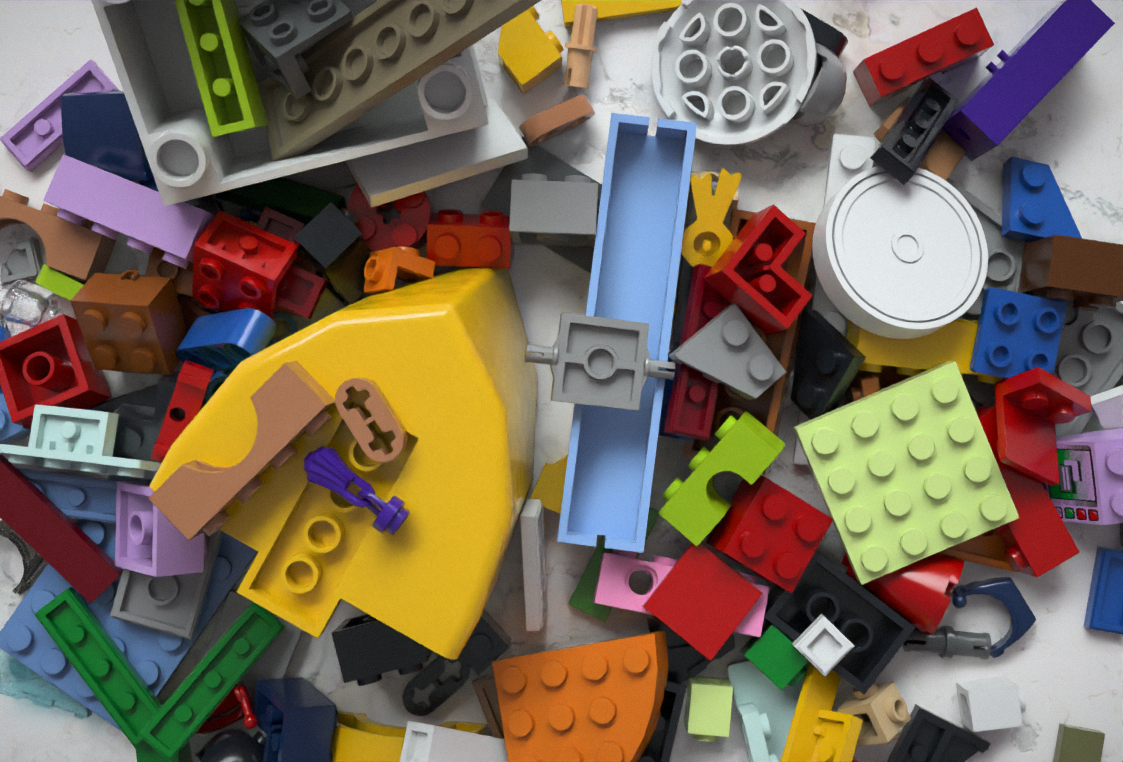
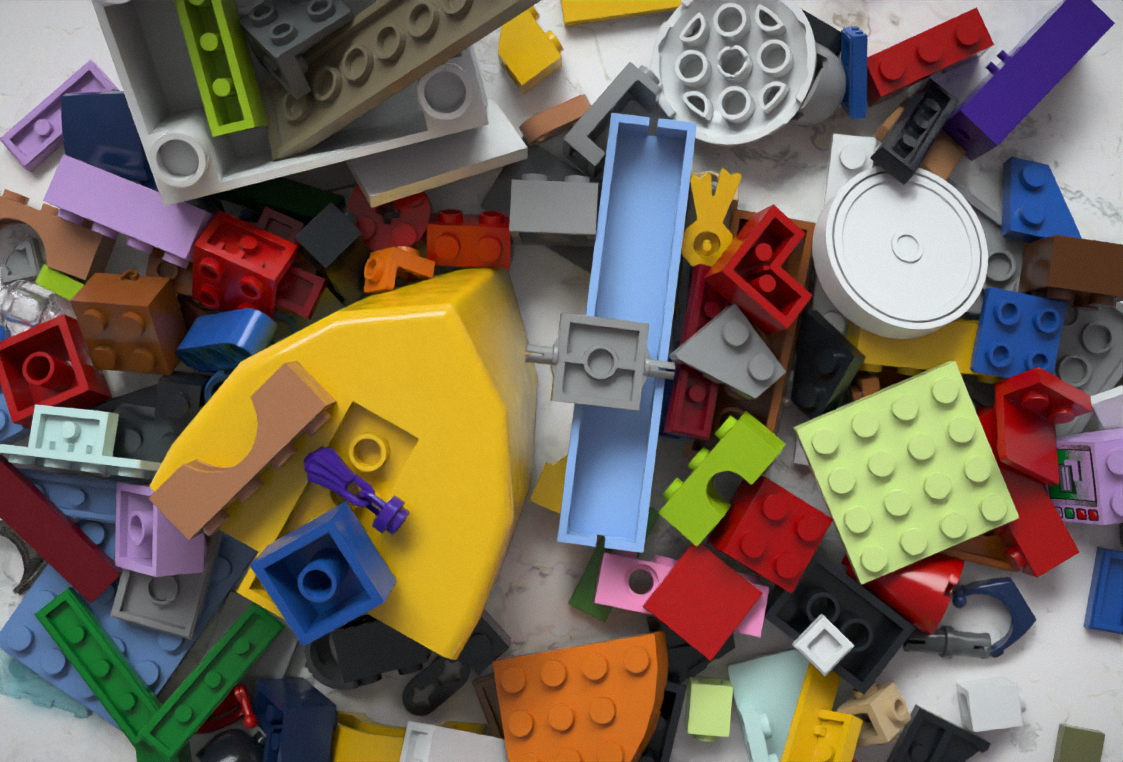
(187, 395): red piece -> none
(323, 665): none -> dark grey helmet
(324, 574): none -> blue brick
(361, 425): nougat beam -> none
(534, 564): white tile -> none
(581, 47): light nougat axle -> none
(630, 84): none -> light grey panel
(776, 657): green brick -> none
(854, 60): none -> blue tile

